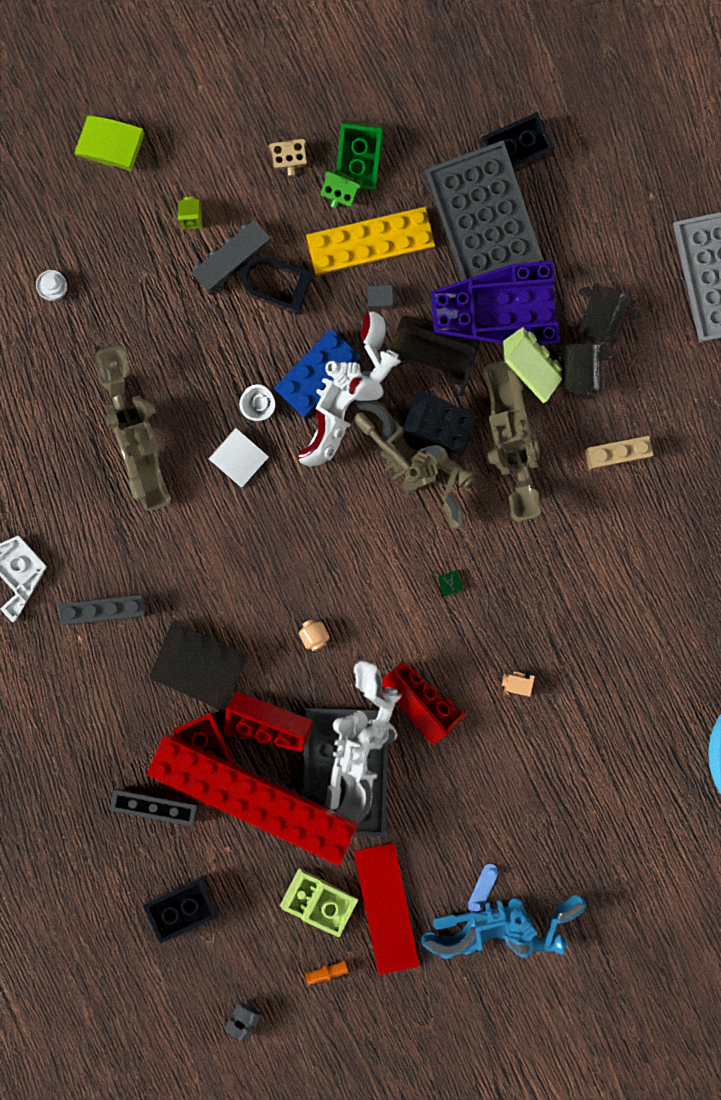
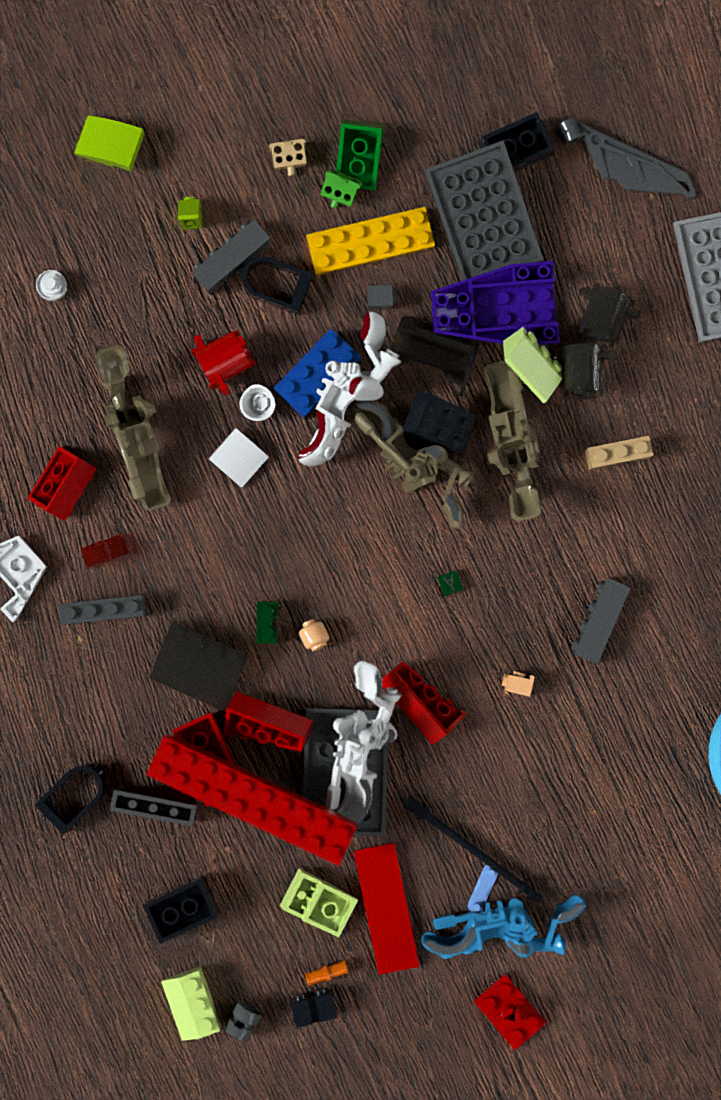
(54, 814): none -> black window
(61, 483): none -> red slope
(104, 551): none -> clear red arch
(192, 1004): none -> yellowish green slope
(222, 359): none -> red container
(265, 631): none -> dark green brick
(313, 1007): none -> black brick
(425, 814): none -> black bar
(509, 1011): none -> red plate
(601, 620): none -> dark grey brick
(627, 164): none -> dark grey wing

